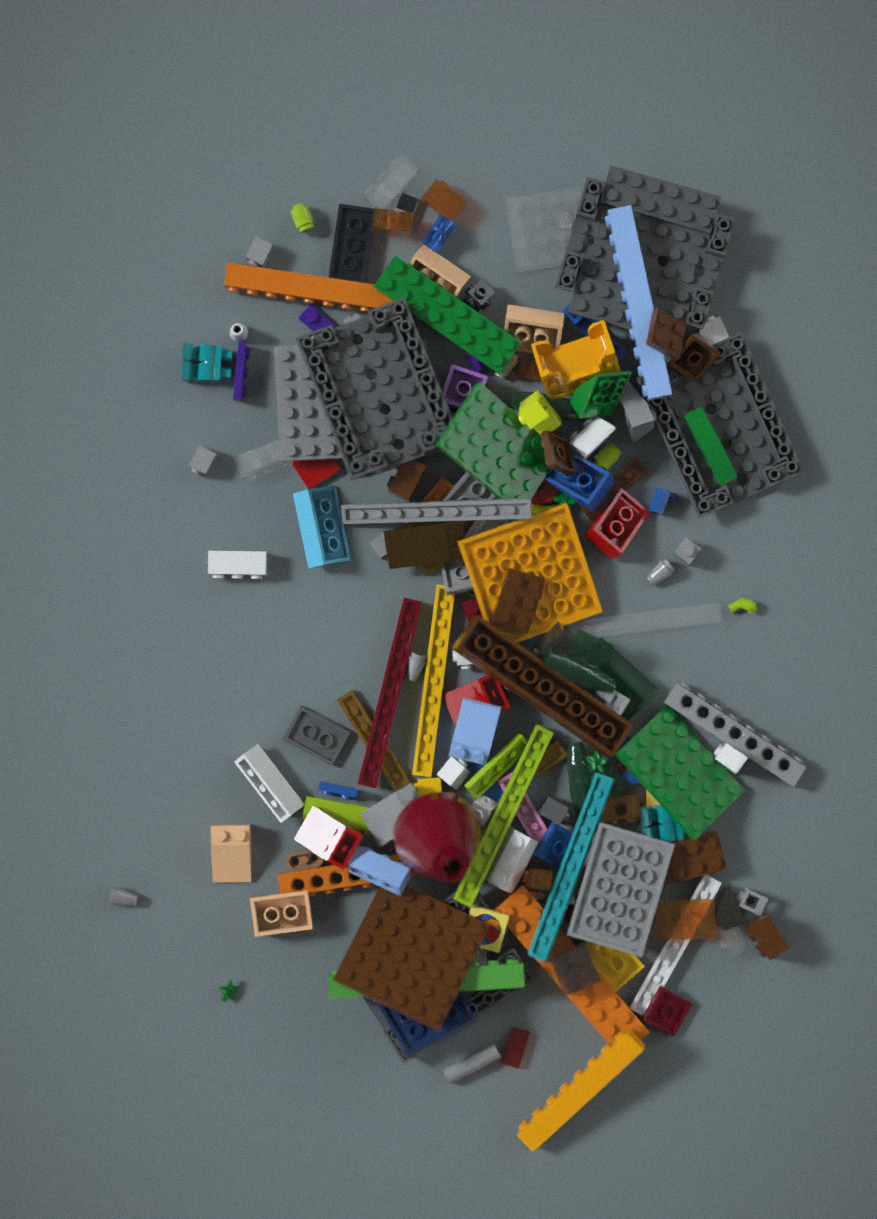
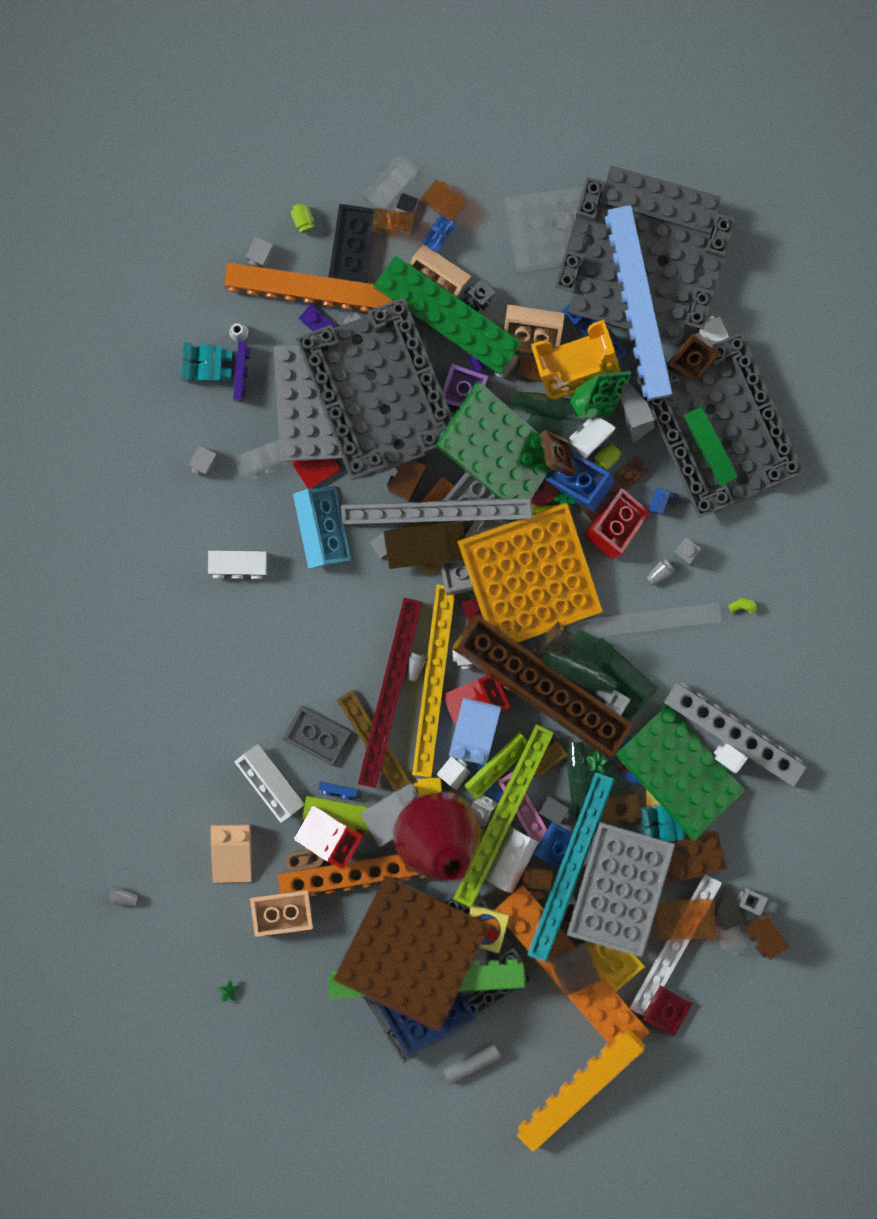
(379, 869): light blue brick -> none
(515, 1047): clear red plate -> none
(517, 600): reddish brown plate -> none
(538, 413): neon yellow brick -> none
(666, 334): reddish brown plate -> none

